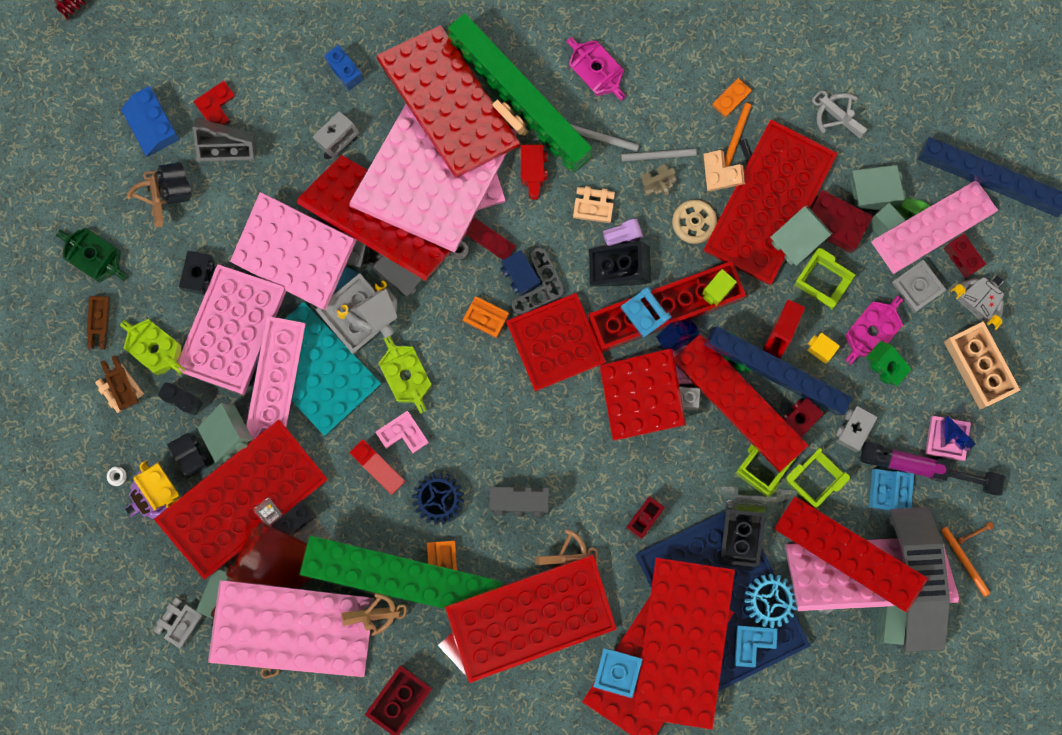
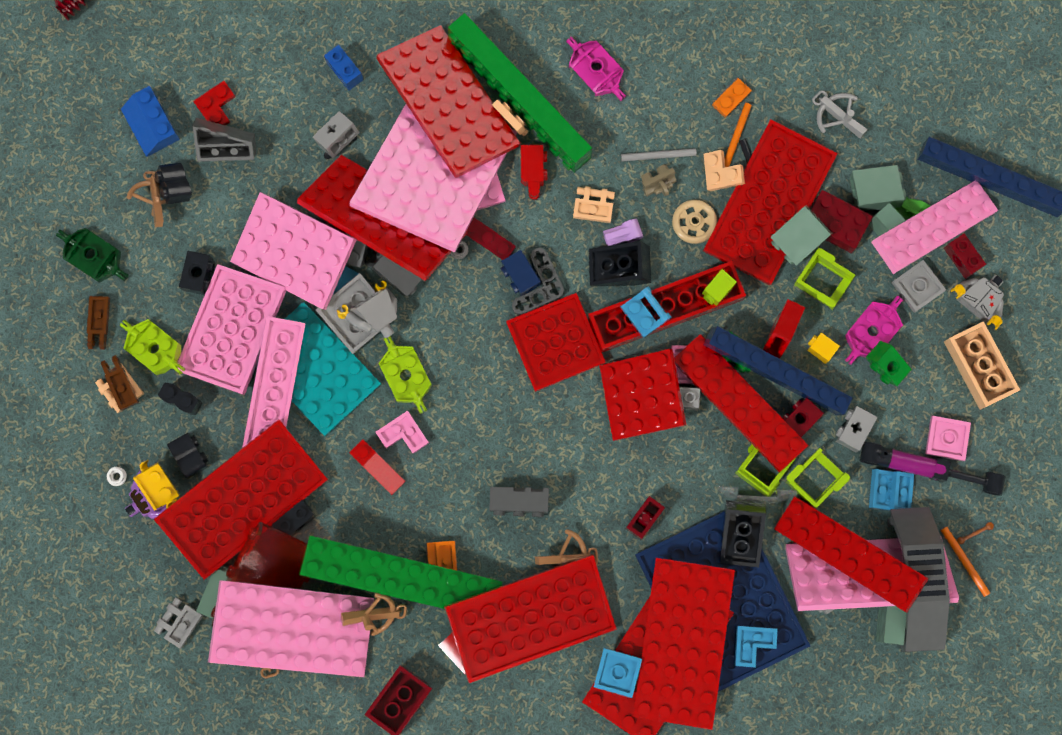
(224, 432): sand green brick -> none
(268, 512): clear slope -> none
(429, 484): dark blue gear -> none
(485, 317): orange plate -> none
(605, 138): light grey bar -> none
(678, 334): clear blue slope -> none
(769, 609): medium azure gear -> none
(950, 431): clear blue slope -> none

